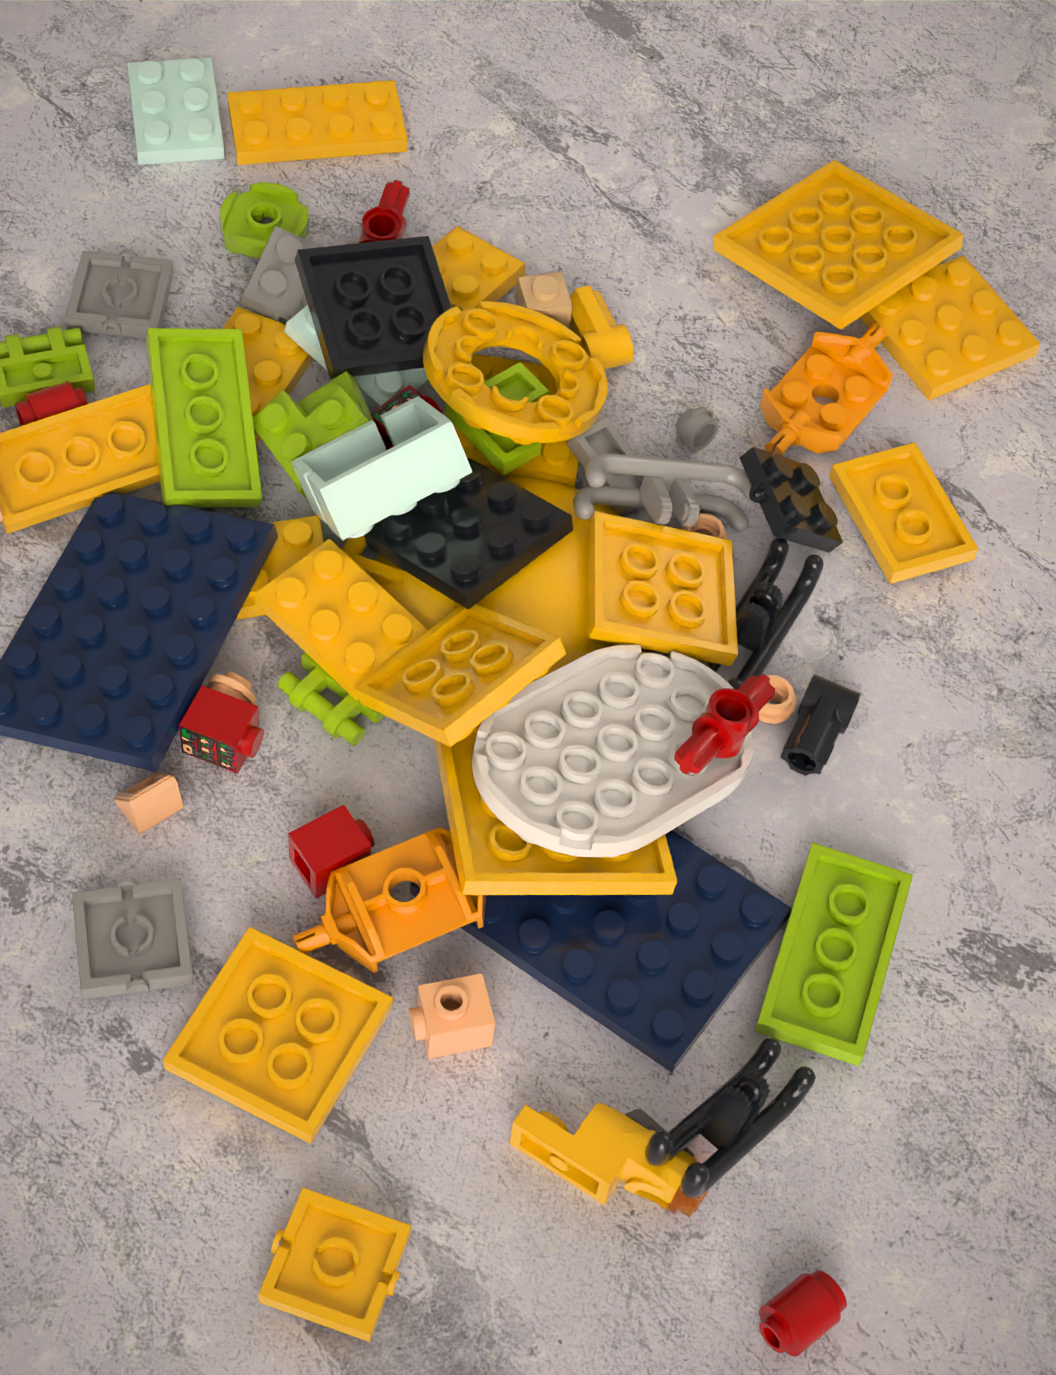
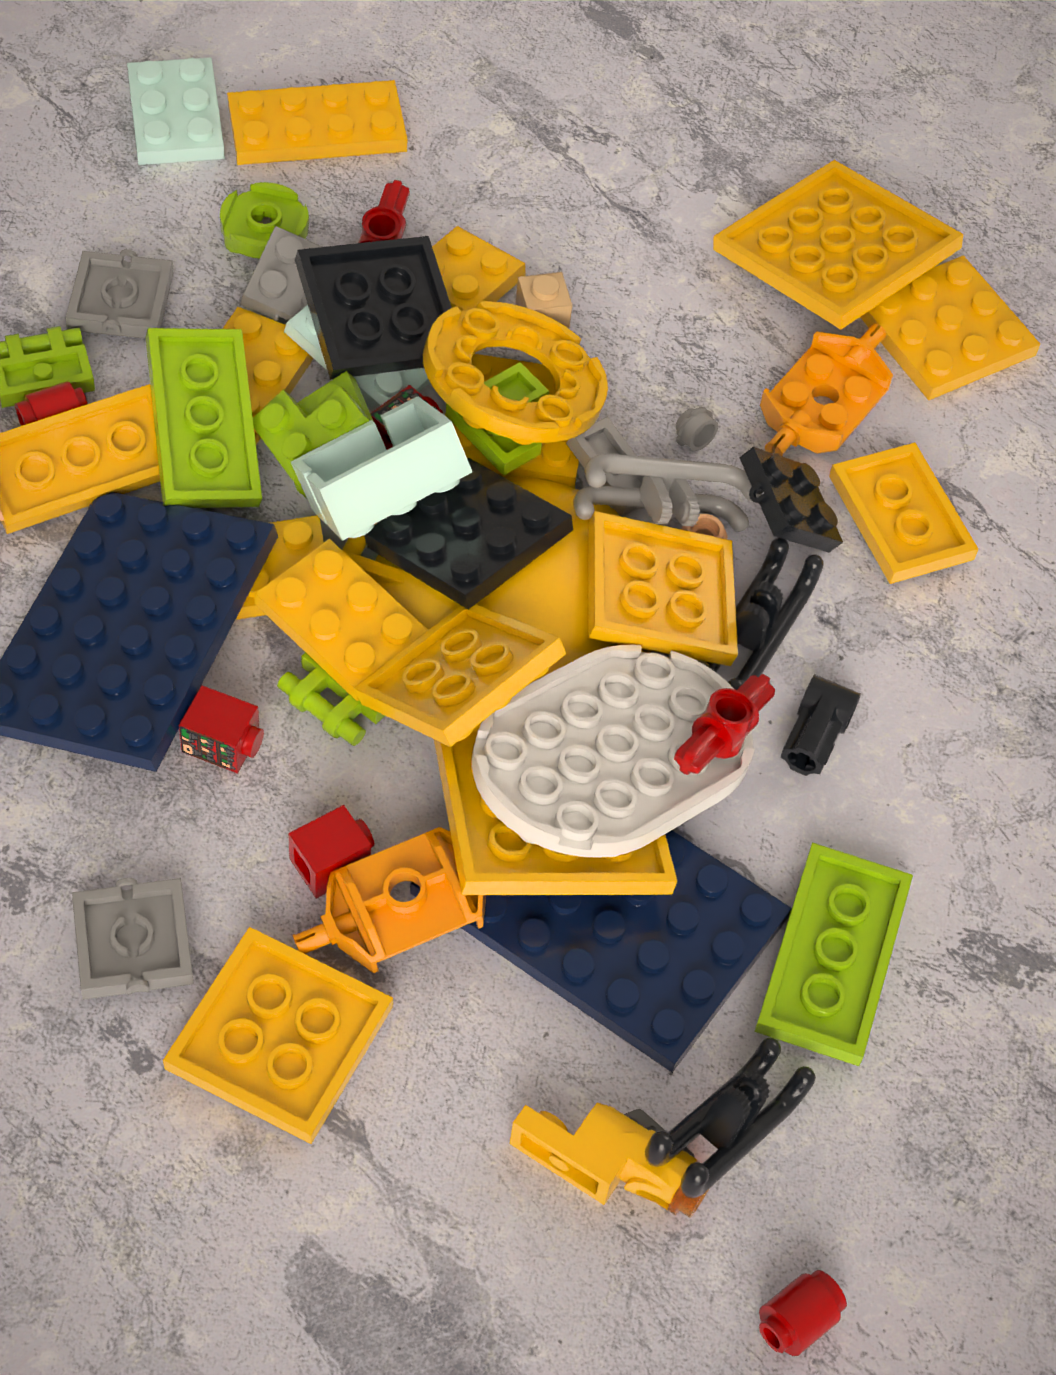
(150, 801): light nougat slope -> none
(233, 685): light nougat plate -> none
(335, 1264): yellow plate -> none
(453, 1016): light nougat brick -> none
(598, 330): yellow piece -> none
(785, 699): light nougat plate -> none

